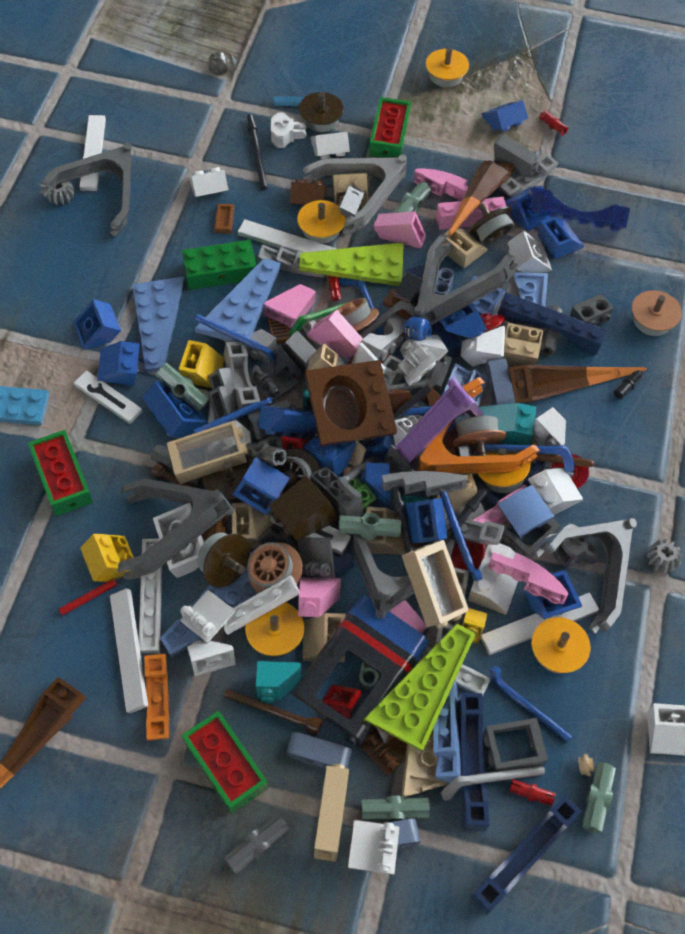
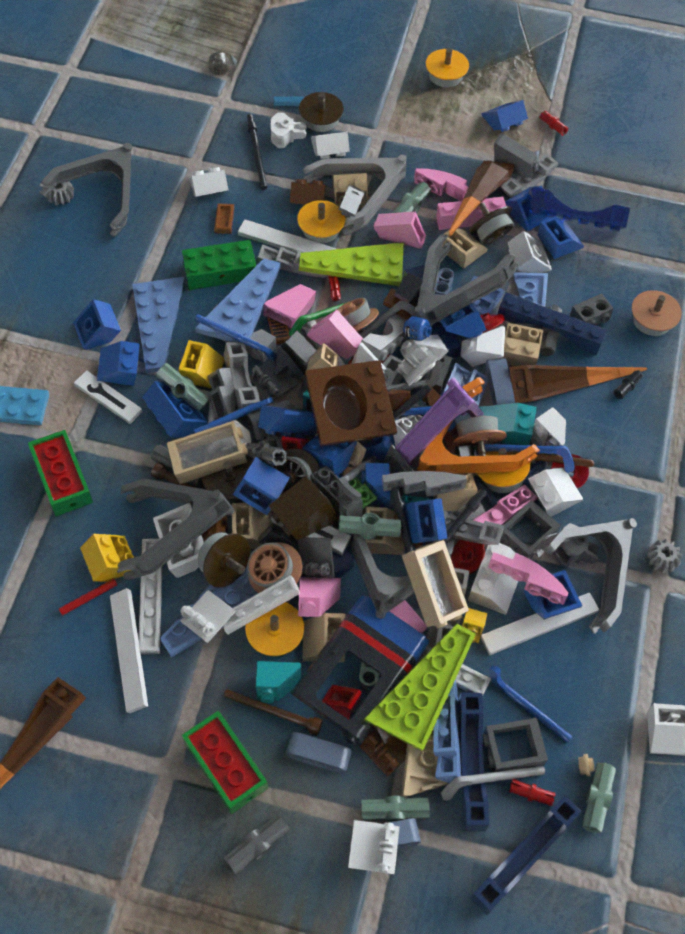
(93, 146): white tile -> none
(157, 696): orange slope -> none
(210, 656): white slope -> none
(331, 813): tan window -> none
(362, 286): blue piece -> none
(389, 128): brick -> none
(474, 574): blue piece -> none
(526, 510): medium blue slope -> none
(560, 645): light orange piece -> none

